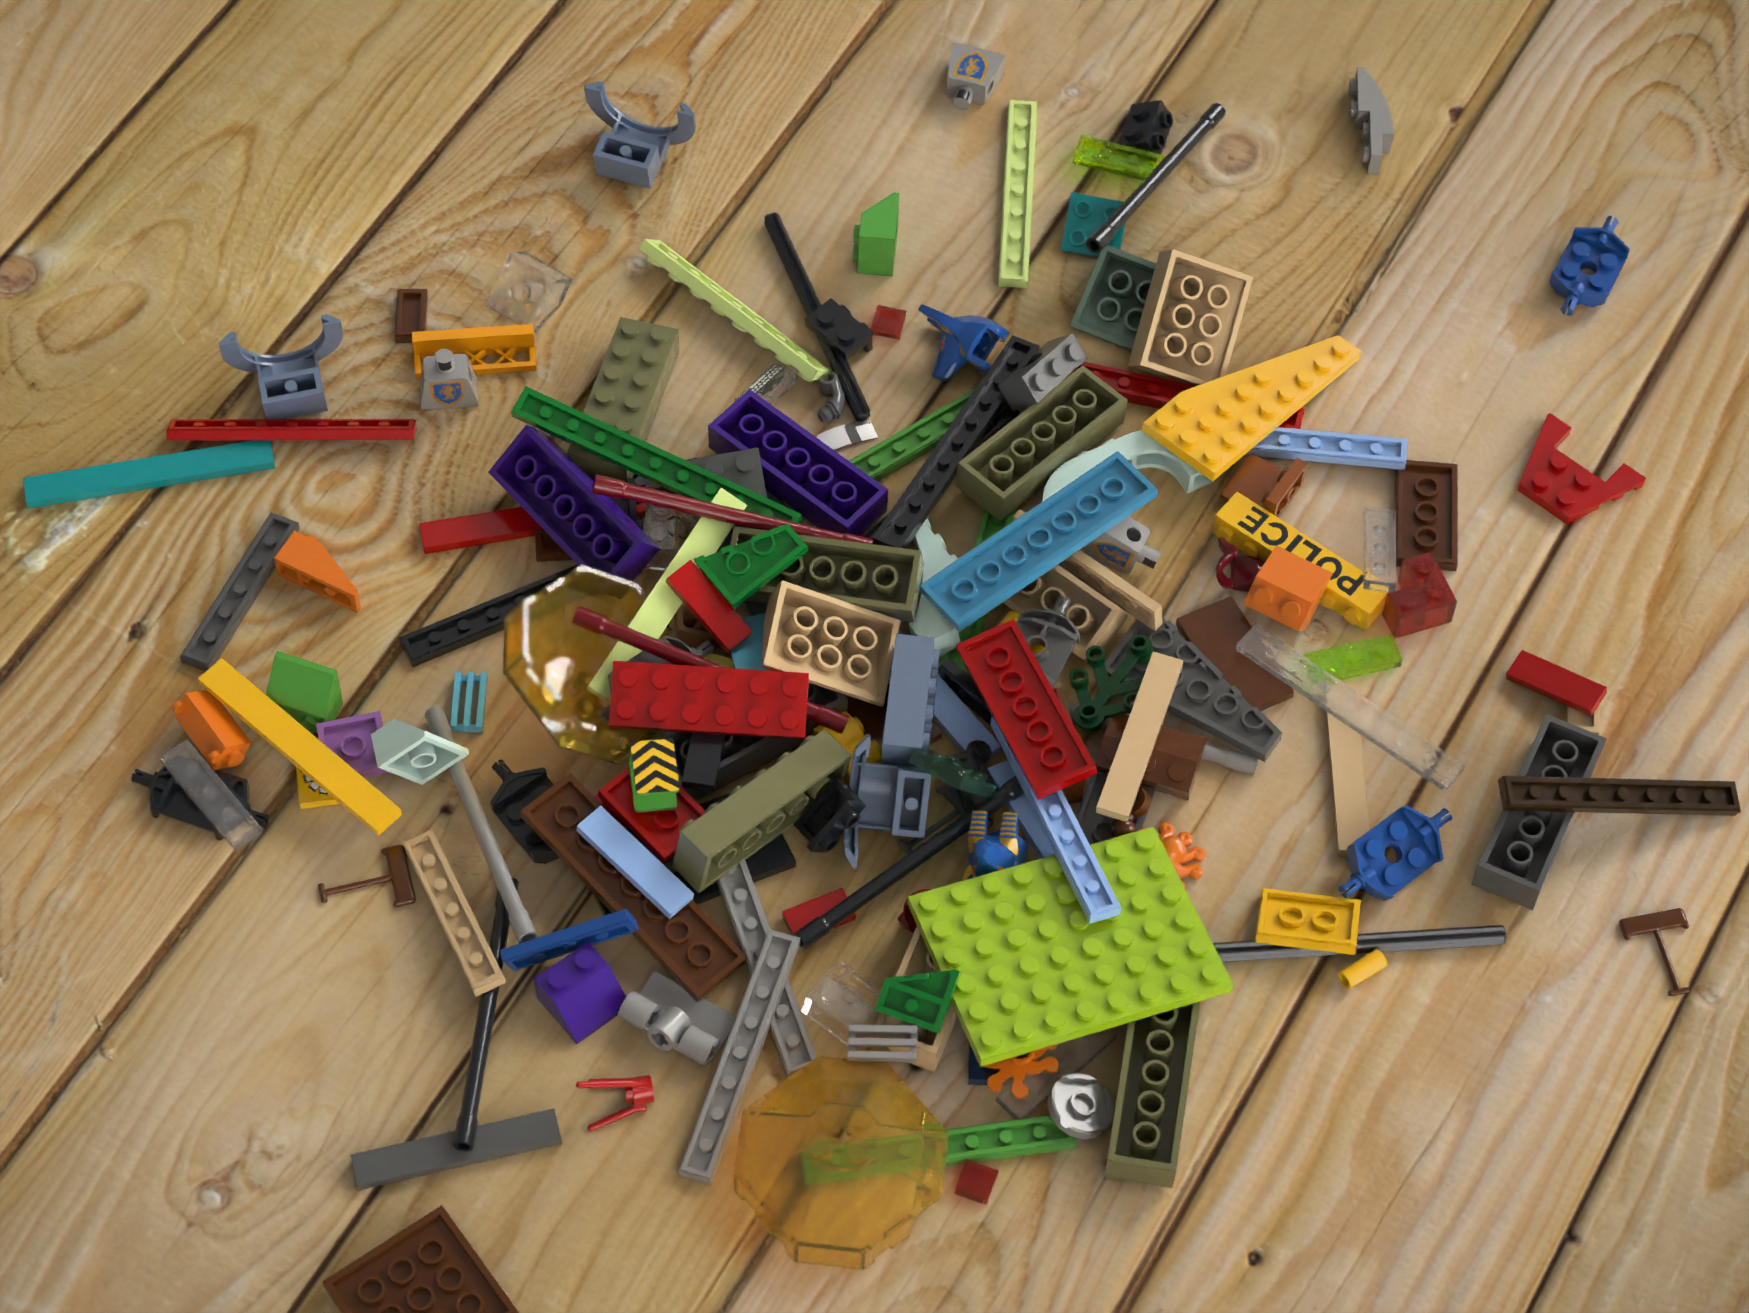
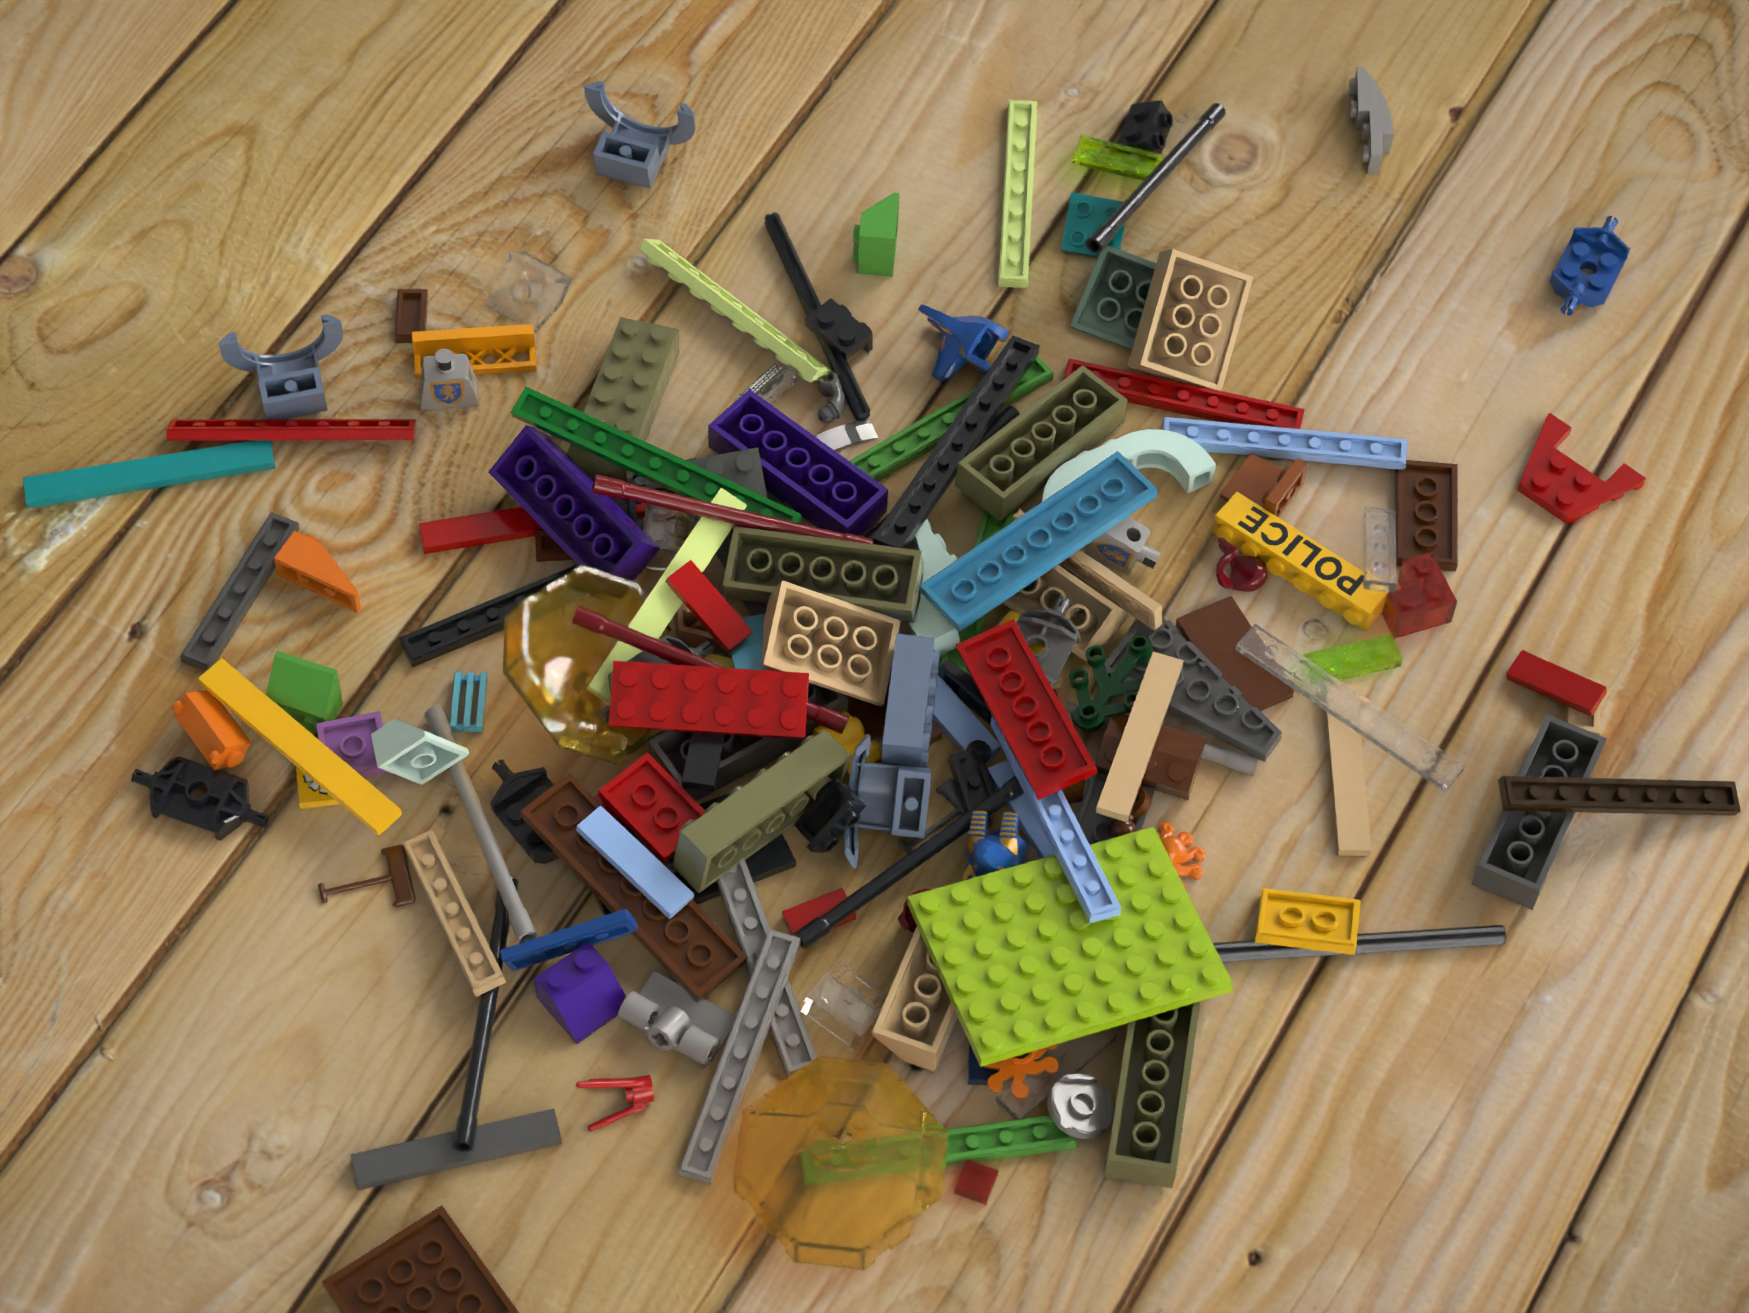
(211, 795): clear tile -> none
(653, 775): piece -> none
(750, 565): green wing -> none
(882, 1030): light grey tile -> none
(888, 322): clear red tile -> none
(919, 998): green wing -> none
(952, 772): clear green plate -> none
(973, 74): light grey torso -> none
(1050, 367): dark grey arch -> none
(1232, 414): yellow wing -> none
(1288, 589): orange slope -> none
(1362, 969): yellow axle -> none
(1416, 845): blue plate -> none
(1655, 923): reddish brown piece -> none

